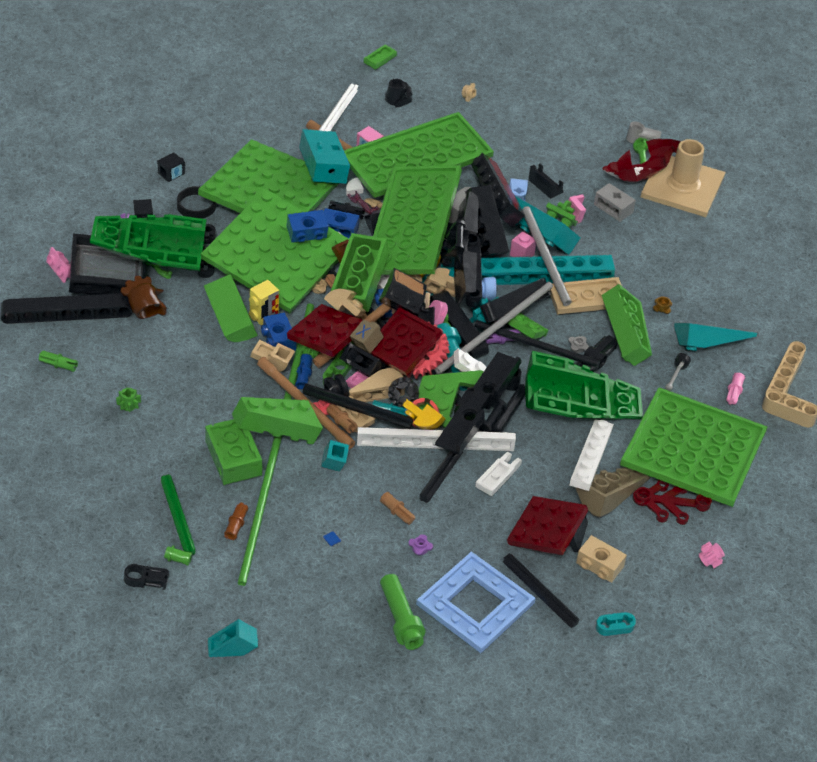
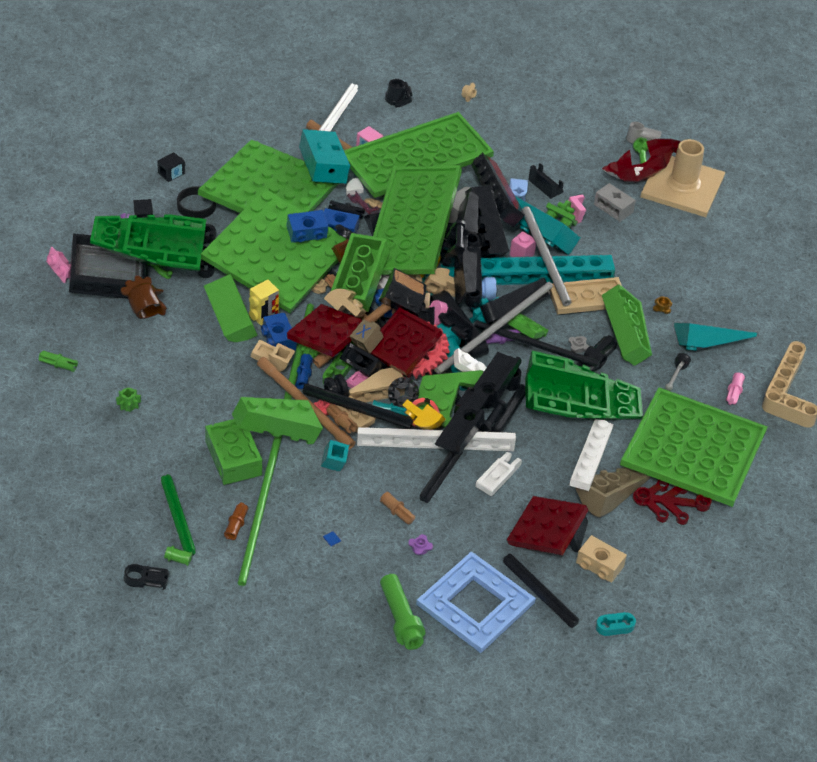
(65, 308): black beam -> none
(233, 640): teal slope -> none
(341, 230): none -> black gear
(380, 57): bright green plate -> none
(458, 324): none -> black hinge
(711, 554): bright pink gear -> none

